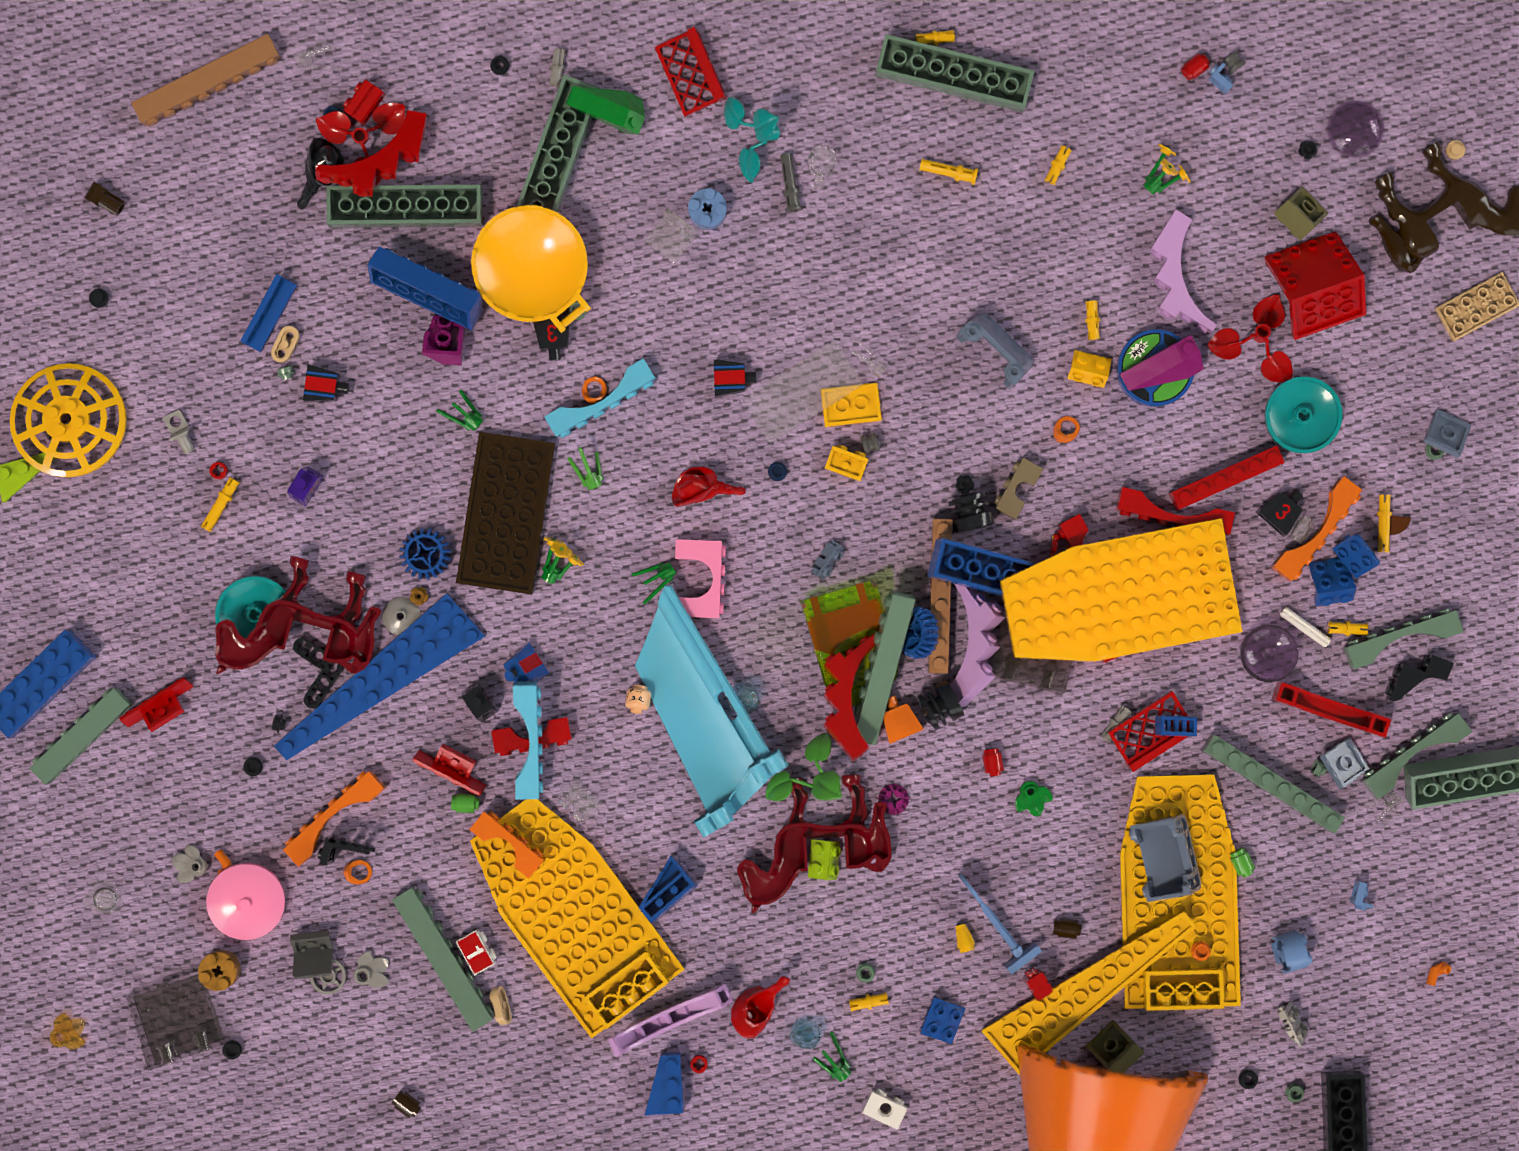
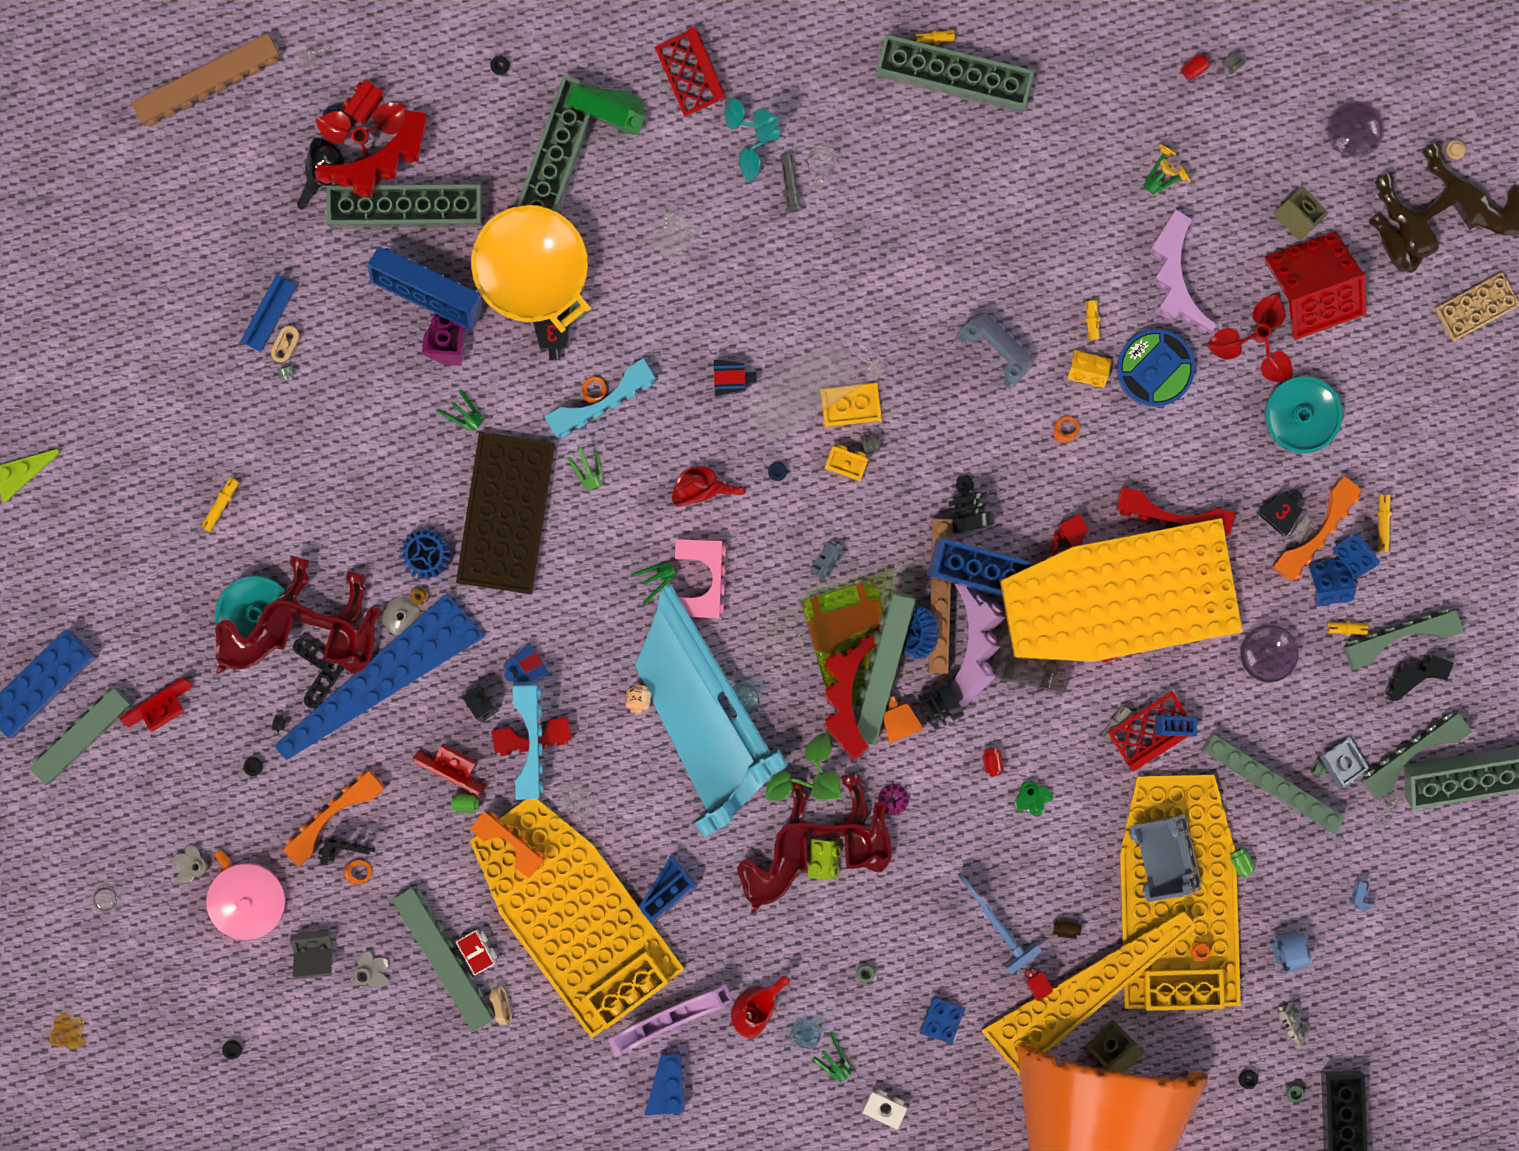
(75, 428): yellow dish -> none
(98, 298): black plate -> none
(101, 197): dark brown piece -> none
(176, 1020): clear smoke piece -> none
(179, 433): light grey bracket -> none
(209, 975): pearl gold brick -> none
(214, 466): red bush -> none
(304, 485): dark purple torso -> none
(323, 385): torso -> none
(331, 978): light grey wheel -> none
(406, 1104): dark brown brick -> none
(551, 571): plant -> none
(557, 67): light grey axle -> none
(694, 1060): red bush -> none
(709, 198): medium blue brick -> none
(868, 1001): yellow pin -> none
(957, 172): yellow pin -> none
(964, 939): yellow cone -> none
(1008, 502): dark tan arch -> none
(1058, 165): yellow pin -> none
(1170, 364): magenta wedge -> none
(1222, 82): medium blue bracket -> none
(1226, 478): red arch -> none
(1305, 627): white axle -> none
(1312, 149): black plate -> none
(1331, 709): red arch -> none
(1398, 524): reddish brown tile -> none
(1430, 455): sand green plate -> none
(1437, 970): orange arm -> none
(1447, 433): sand blue plate -> none

